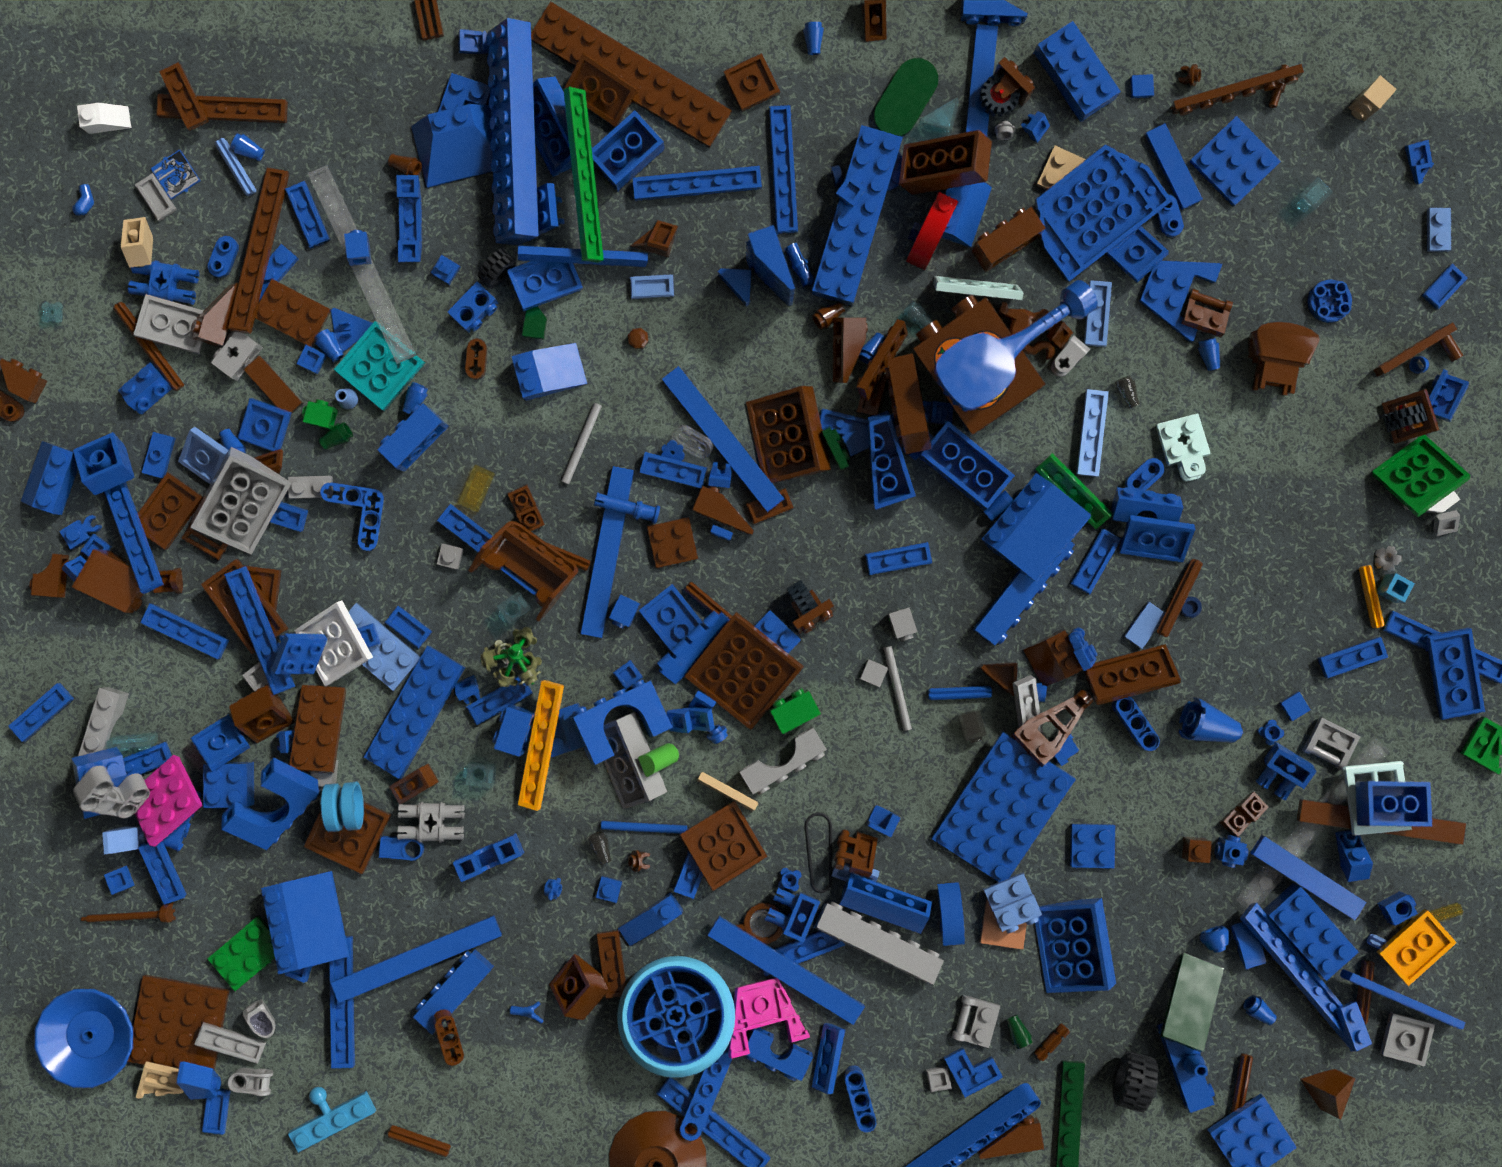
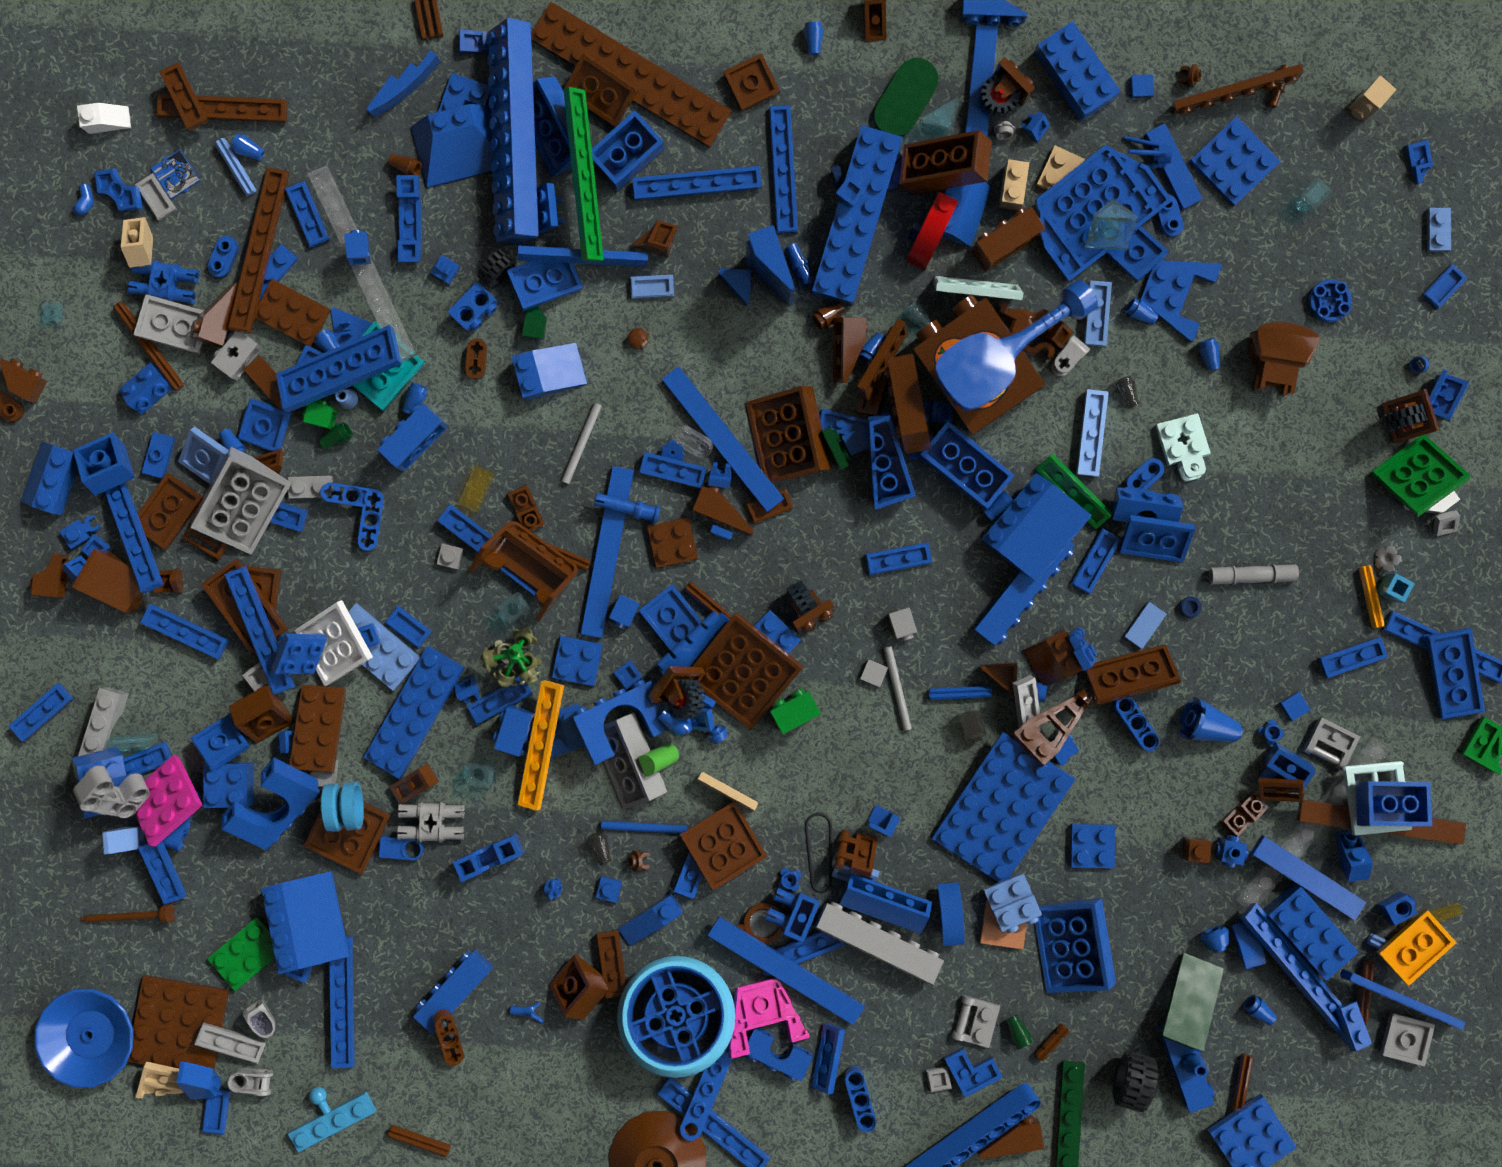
(119, 880): blue plate -> none
(125, 196): none -> blue tile
(338, 368): none -> blue plate
(397, 89): none -> blue slope
(416, 959): blue tile -> none
(577, 661): none -> blue plate
(676, 726): none -> blue cone
(681, 691): none -> plate
(760, 775): light grey arch -> none
(1013, 184): none -> tan brick
(1111, 227): none -> clear light blue slope
(1141, 311): none -> blue cone
(1161, 152): none -> blue plant
(1179, 598): reddish brown axle -> none
(1204, 318): reddish brown plate -> none
(1253, 574): none -> light grey piece
(1281, 786): none -> reddish brown tile
(1330, 1090): reddish brown slope -> none
(1442, 335): reddish brown piece -> none

